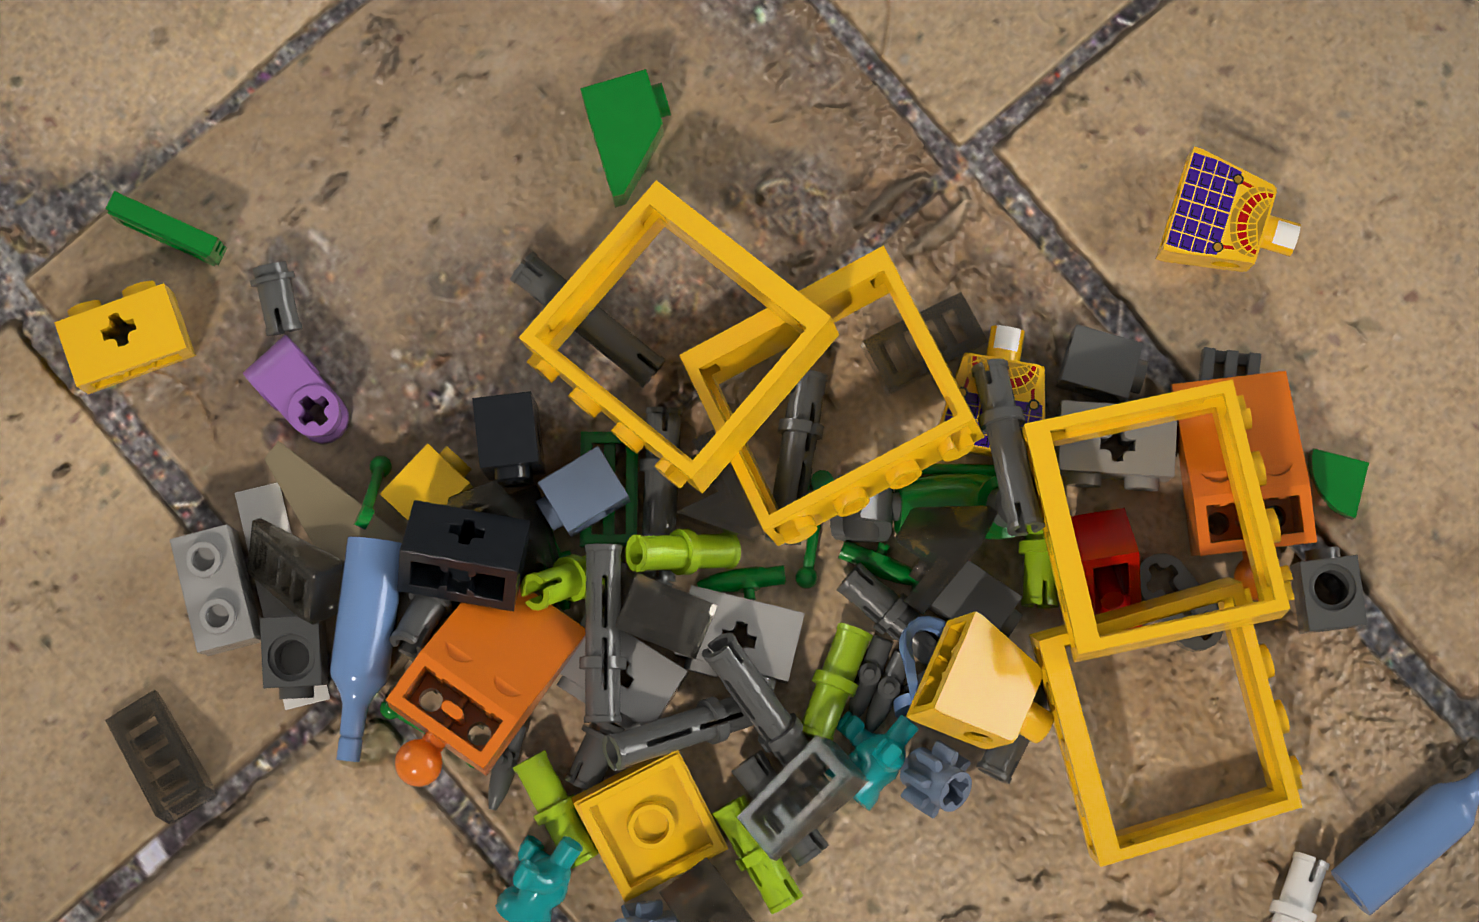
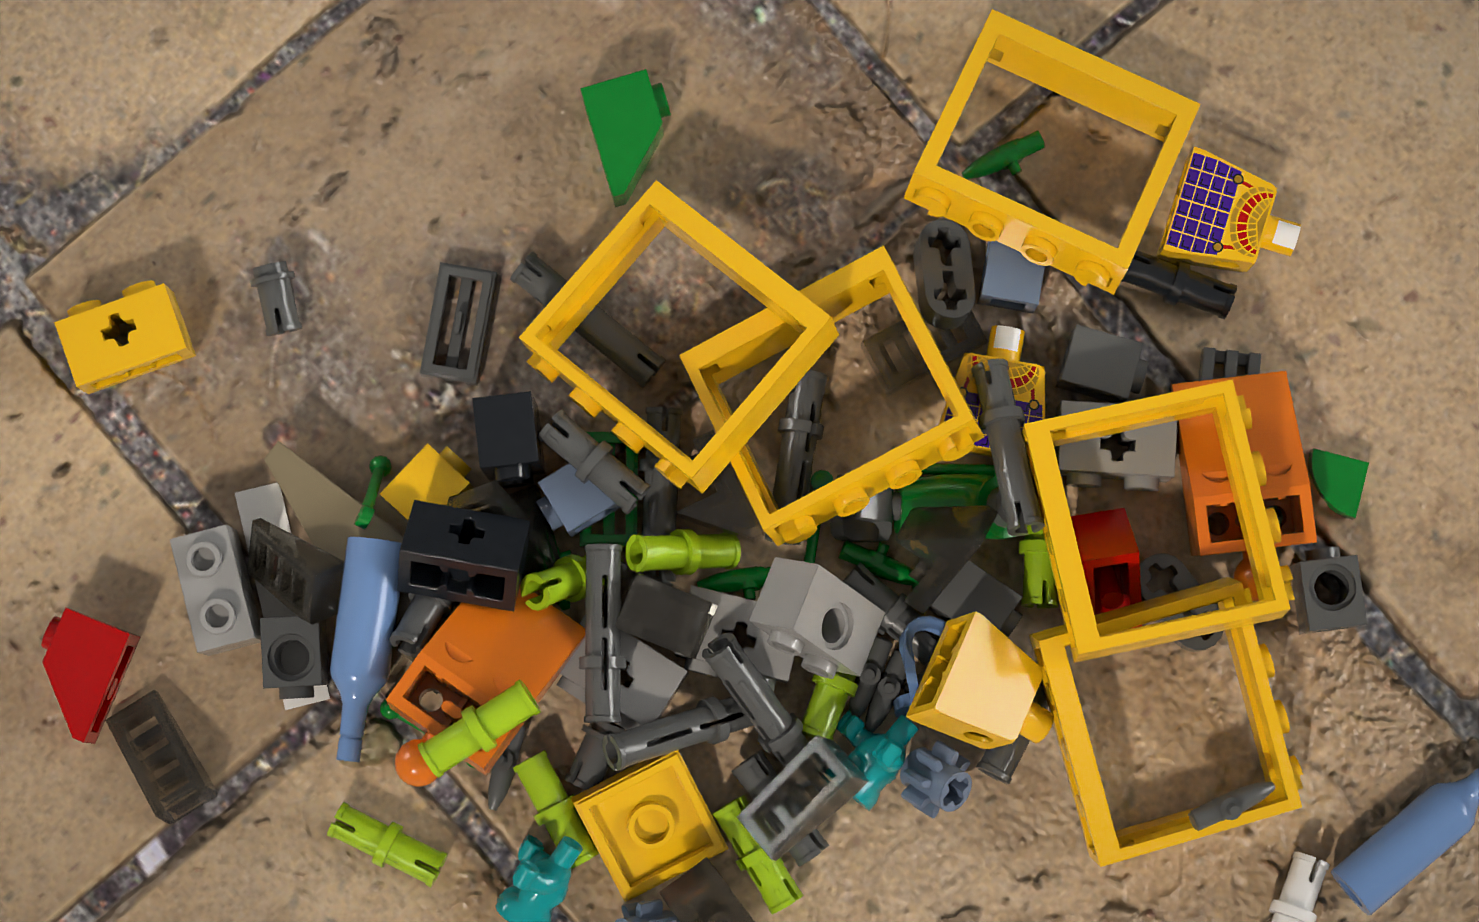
(86, 669): none -> red slope
(165, 229): green tile -> none
(293, 387): medium lavender piece -> none
(387, 844): none -> lime pin
(450, 371): none -> dark grey tile
(478, 728): none -> lime pin
(594, 461): none -> dark grey pin
(816, 618): none -> light grey brick
(932, 275): none -> dark grey beam
(1005, 157): none -> green helmet
(1009, 279): none -> sand blue brick
(1080, 79): none -> yellow window
(1180, 284): none -> black pin
(1229, 805): none -> dark grey helmet

